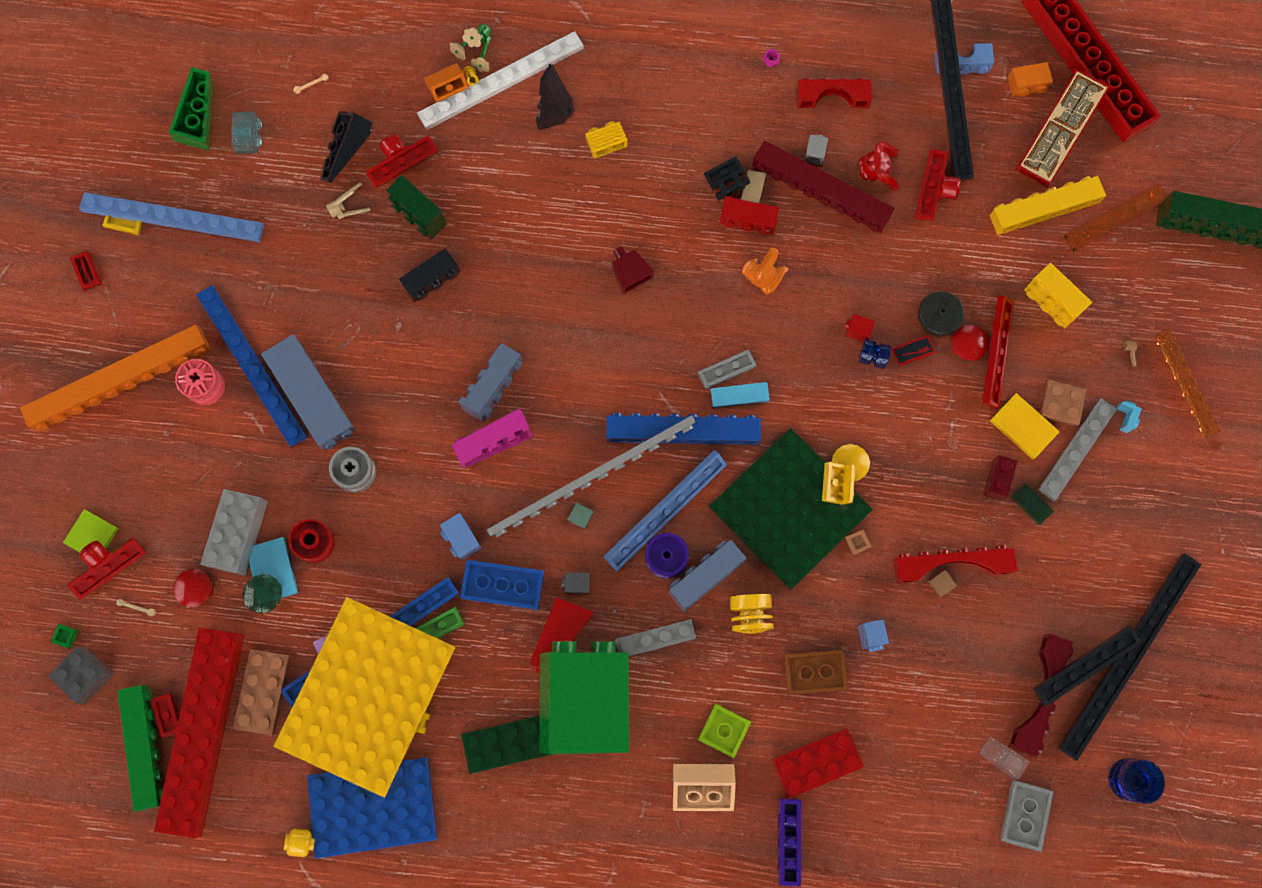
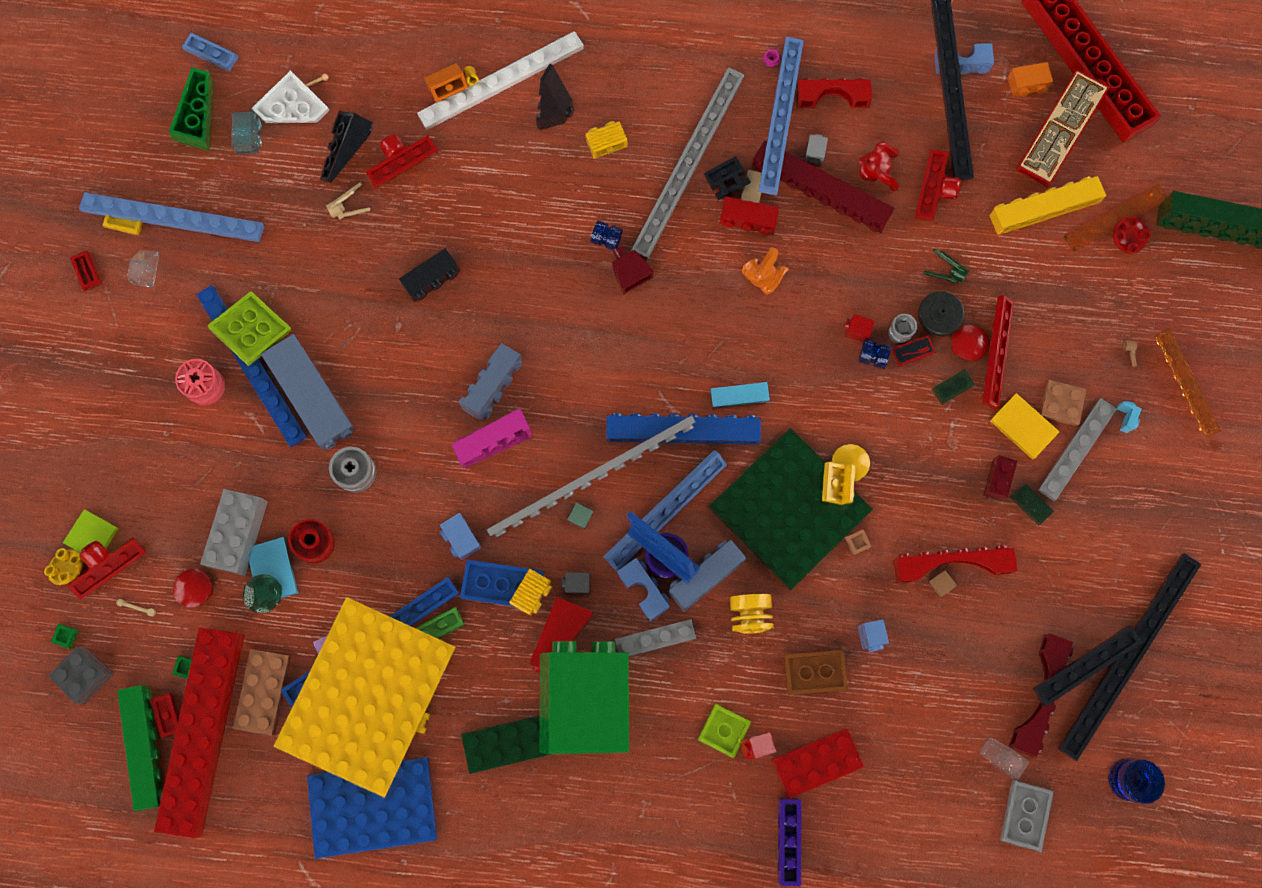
(64, 566): none -> yellow dish
(115, 378): orange brick -> none
(143, 268): none -> clear slope
(182, 667): none -> green tile
(210, 52): none -> medium blue tile
(249, 328): none -> lime plate
(290, 103): none -> white plate
(298, 843): yellow head -> none
(416, 207): dark green brick -> none
(474, 37): tan plant -> none
(530, 592): none -> yellow brick
(606, 235): none -> clear blue wheel
(635, 574): none -> medium blue arch
(661, 549): none -> blue fence
(688, 163): none -> light grey plate
(703, 787): light nougat slope -> none
(727, 369): light grey tile -> none
(757, 746): none -> brick
(781, 116): none -> medium blue plate
(902, 329): none -> light grey wheel
(953, 387): none -> clear green plate
(958, 271): none -> dark green plant
(1057, 295): yellow brick -> none
(1131, 235): none -> red dish

